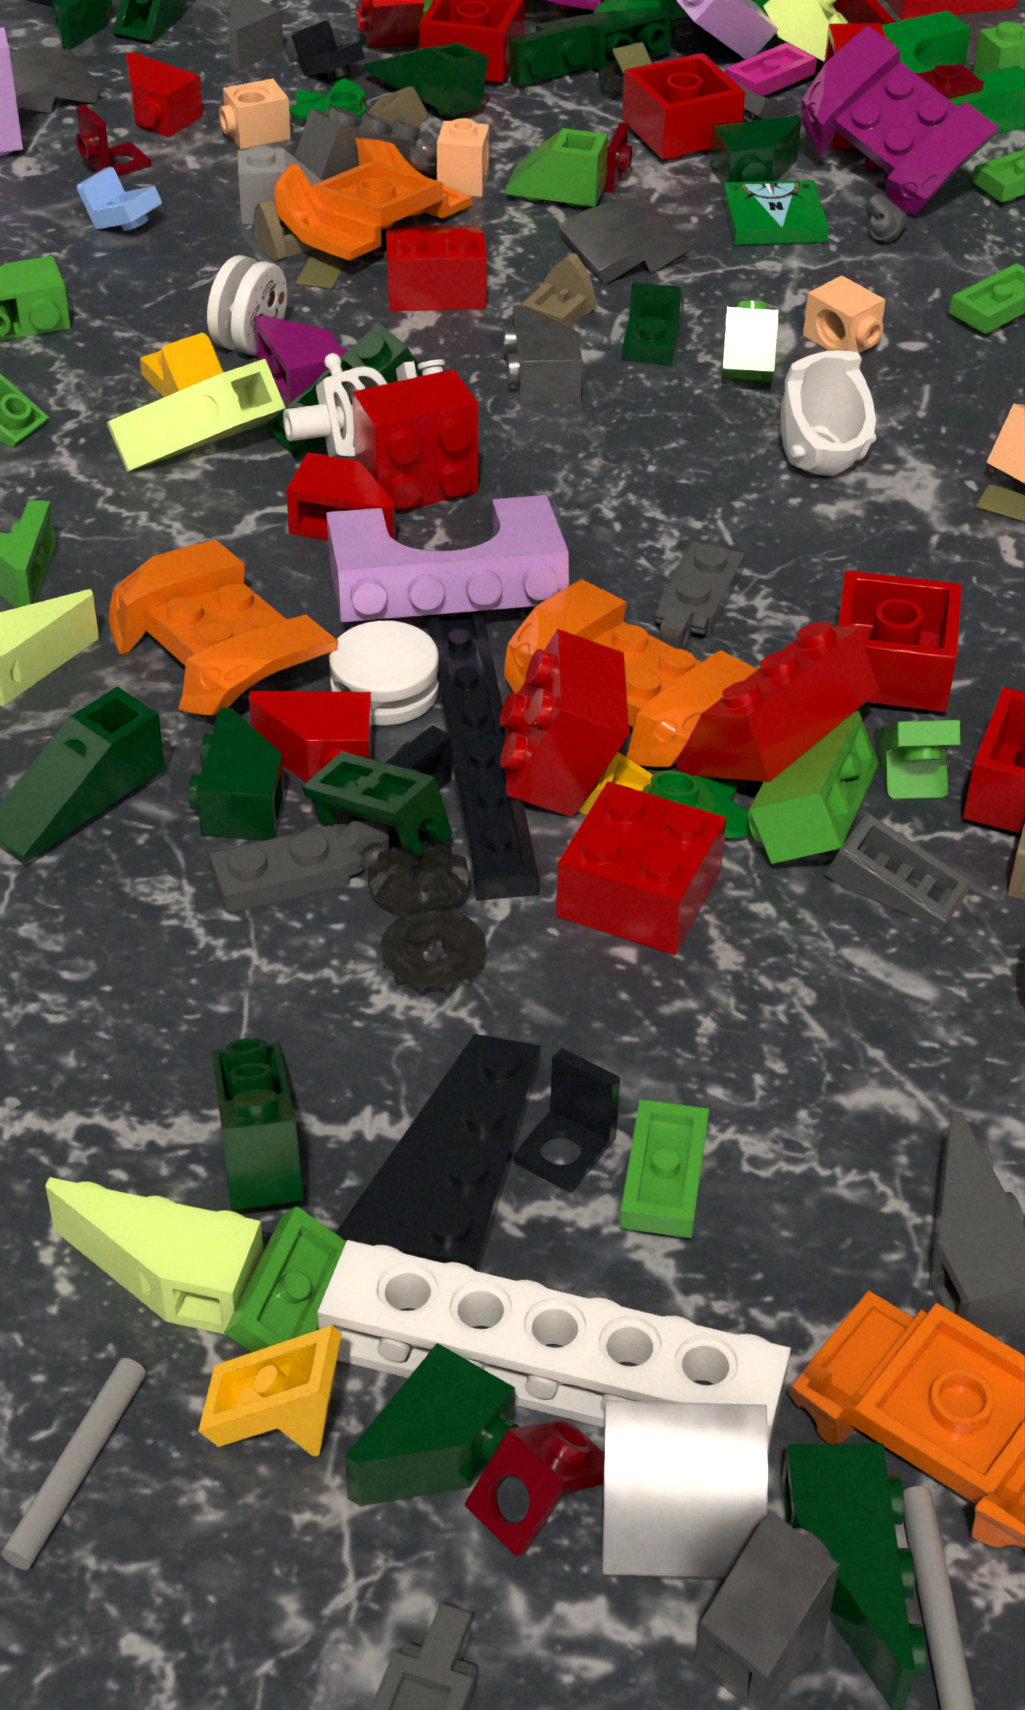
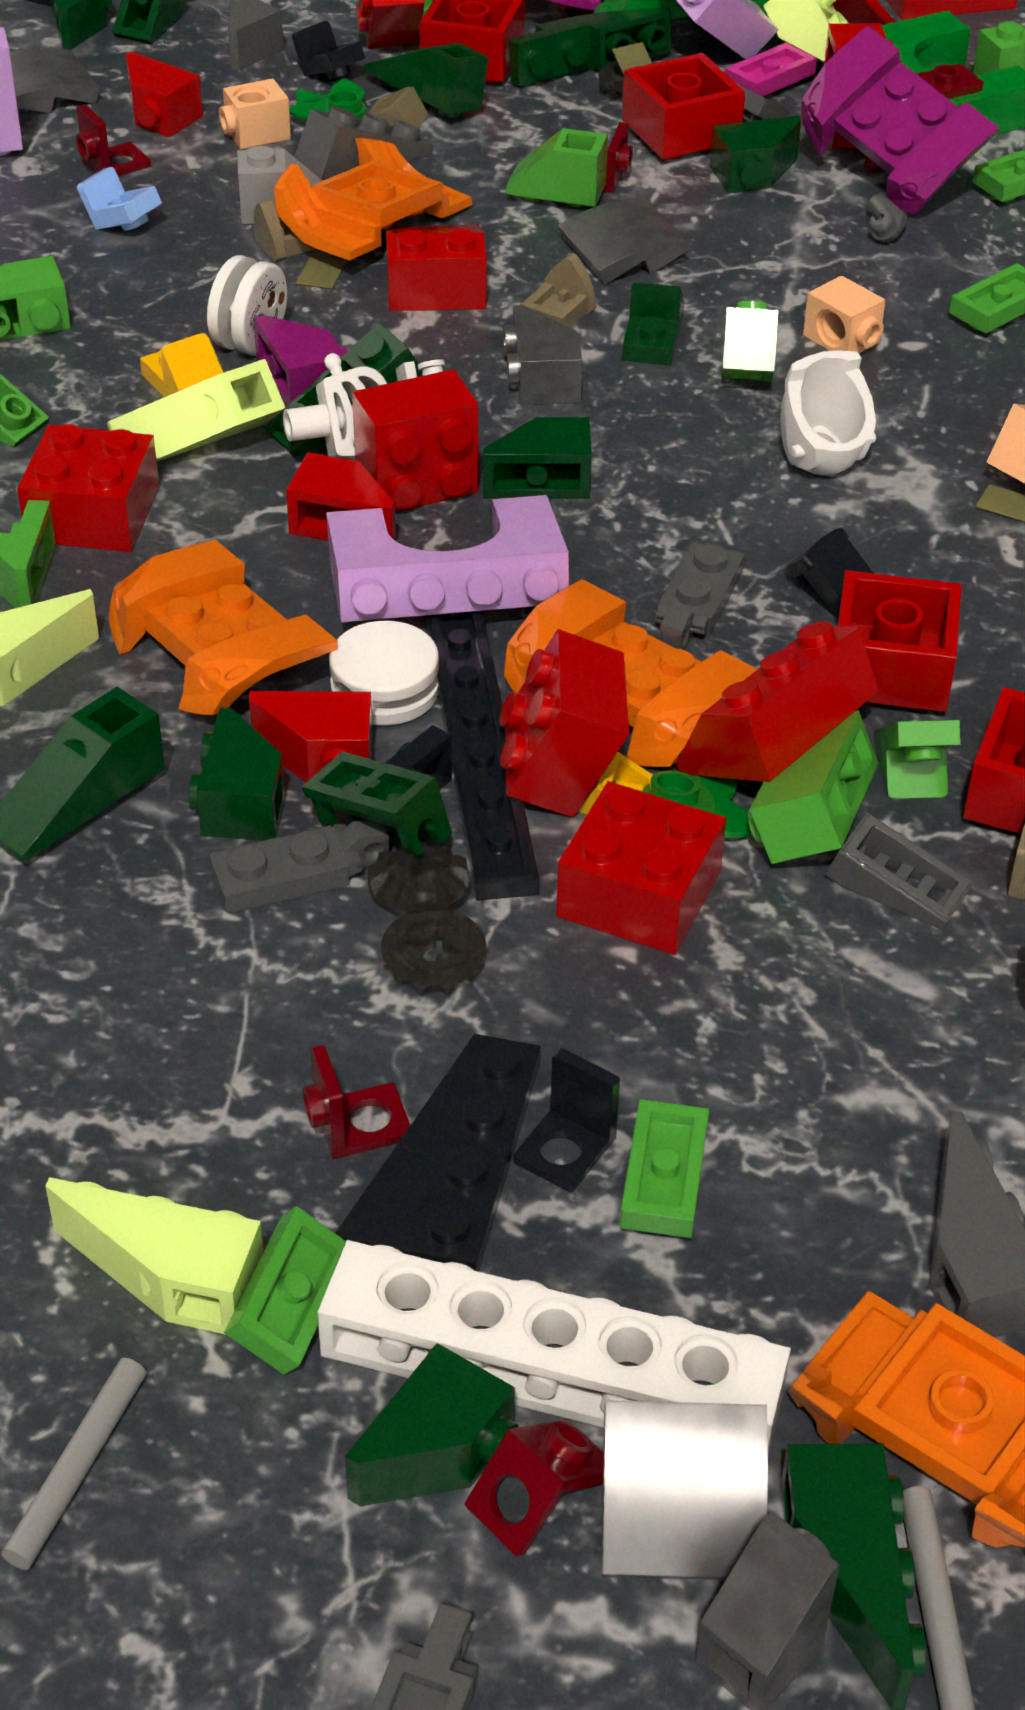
(95, 484): none -> red brick
(257, 1124): dark green slope -> none
(274, 1389): yellow slope -> none
(332, 1110): none -> dark red bracket
(424, 156): dark grey arm -> none
(463, 156): light nougat brick -> none
(540, 459): none -> dark green slope
(775, 212): green tile -> none
(826, 565): none -> black tile

